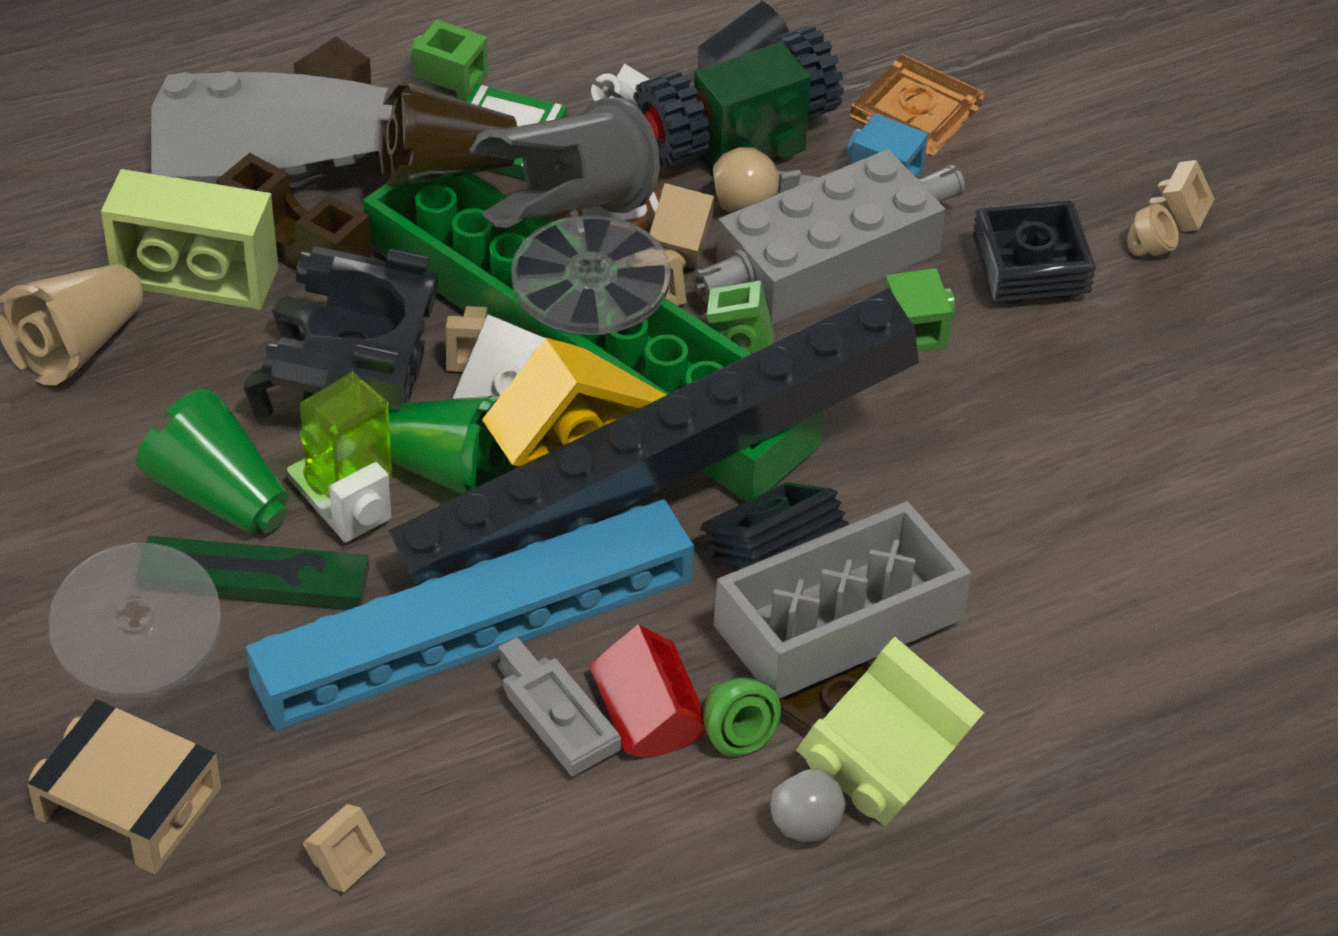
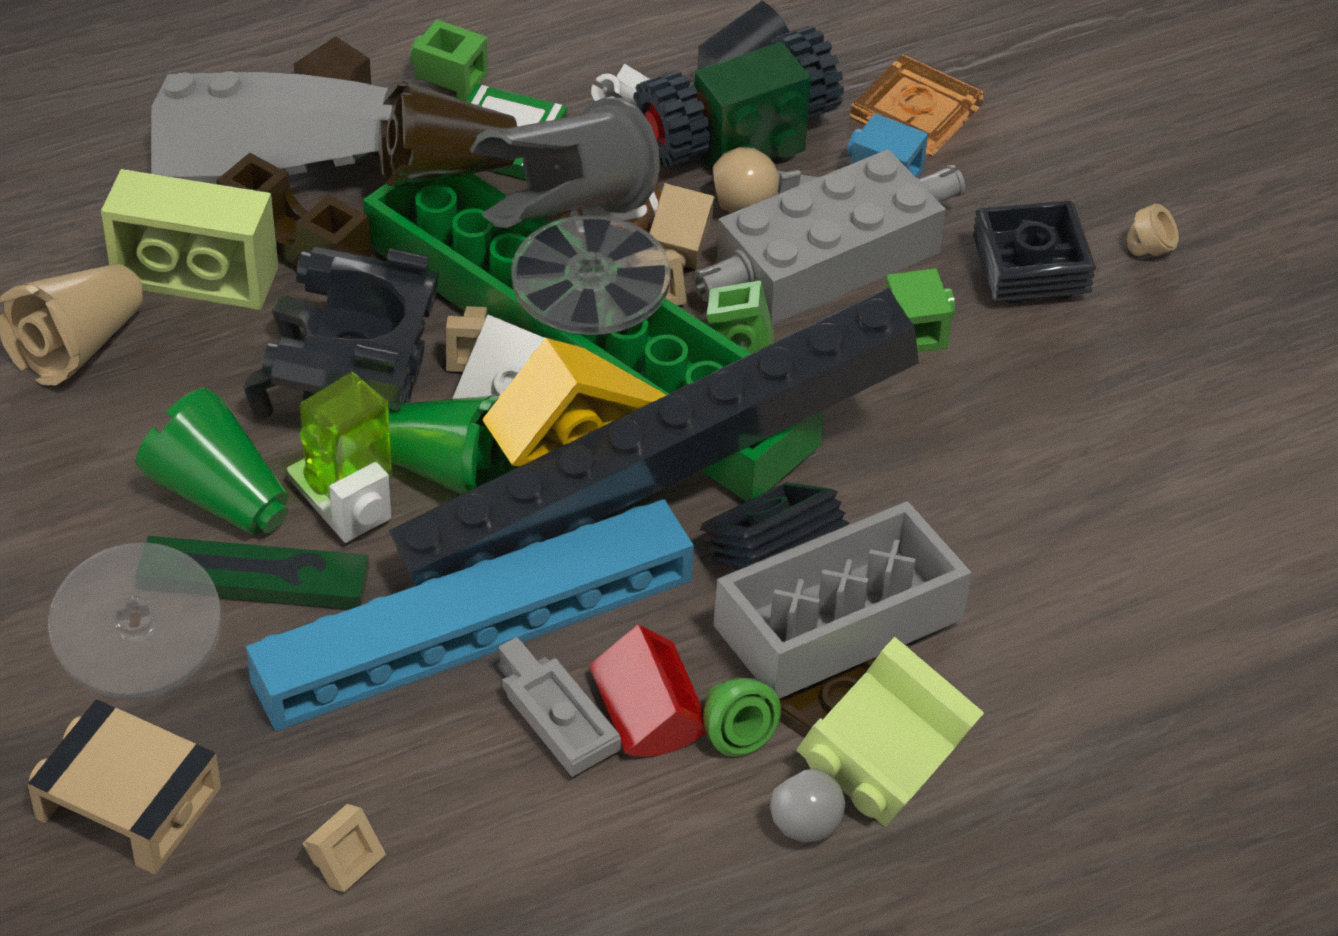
(1186, 196): tan tile -> none

